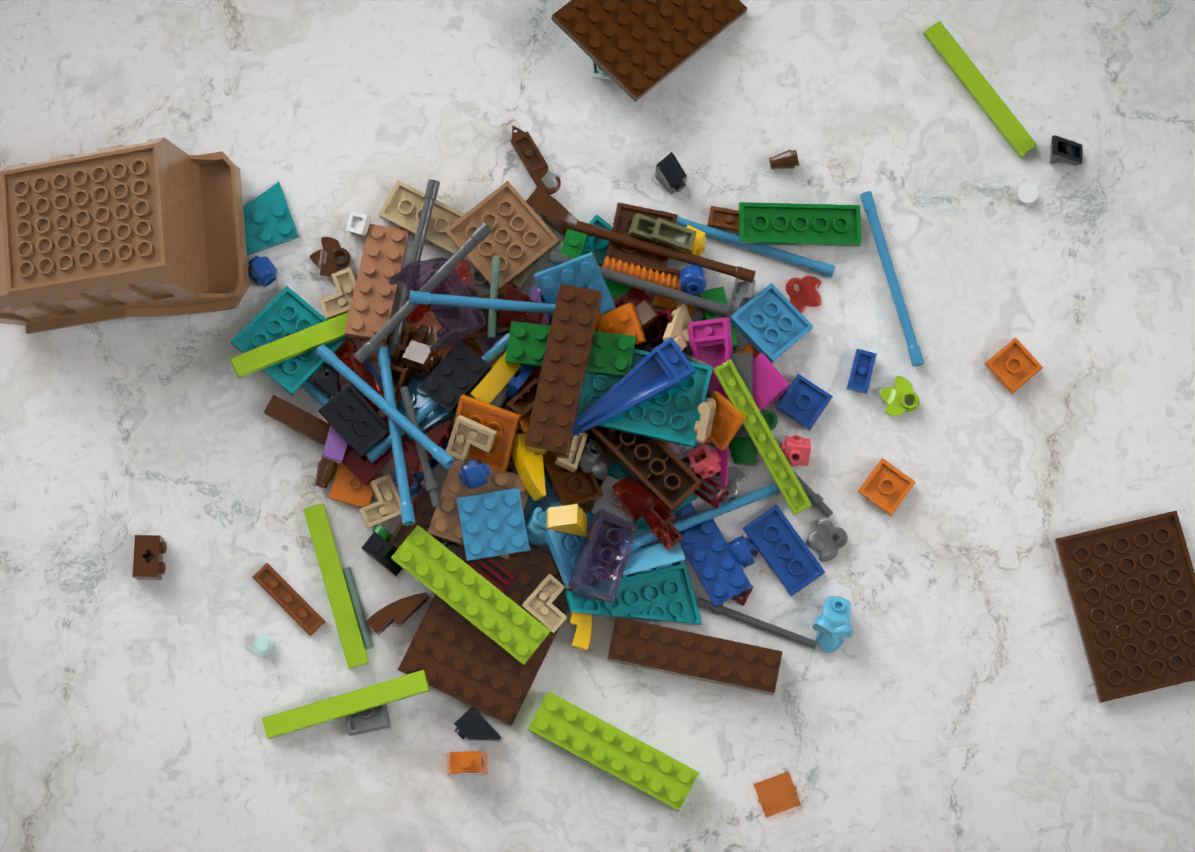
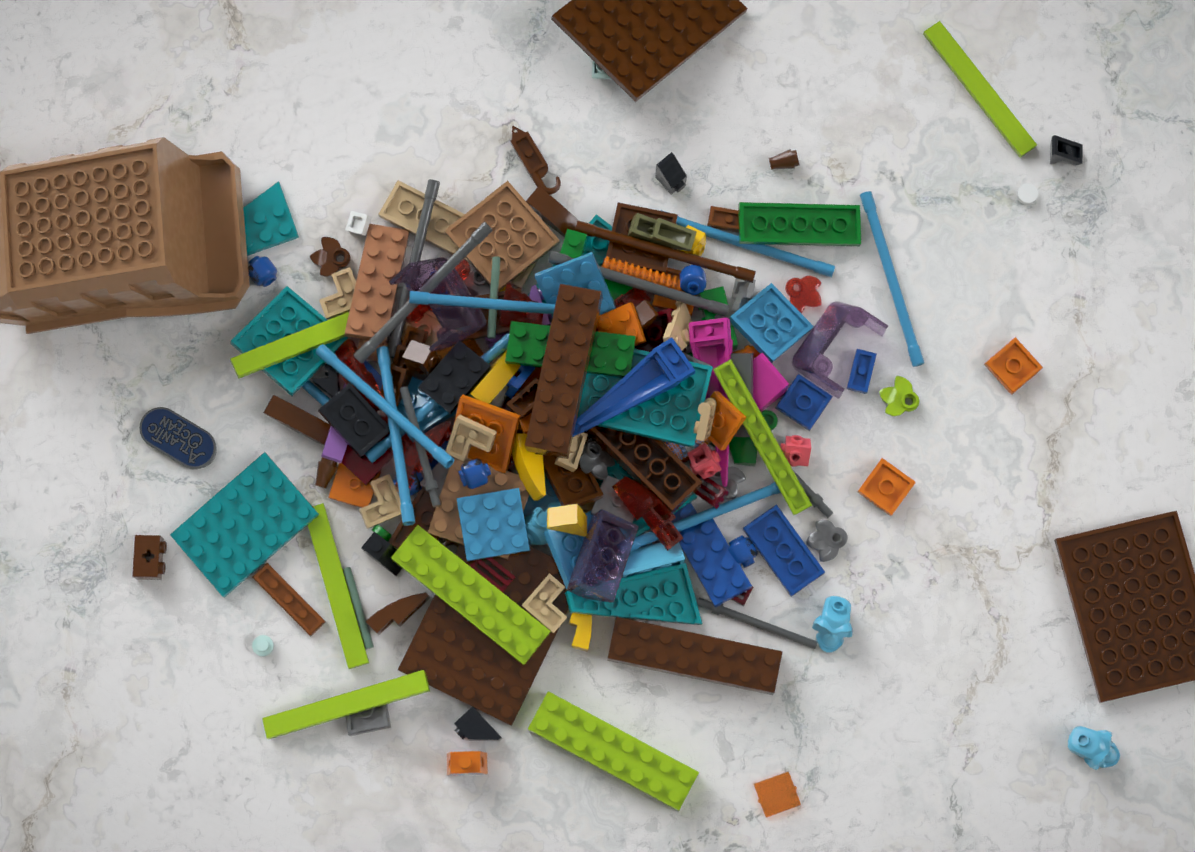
(178, 438): none -> tile
(244, 524): none -> teal plate
(810, 358): none -> clear purple windscreen
(1094, 747): none -> medium azure head

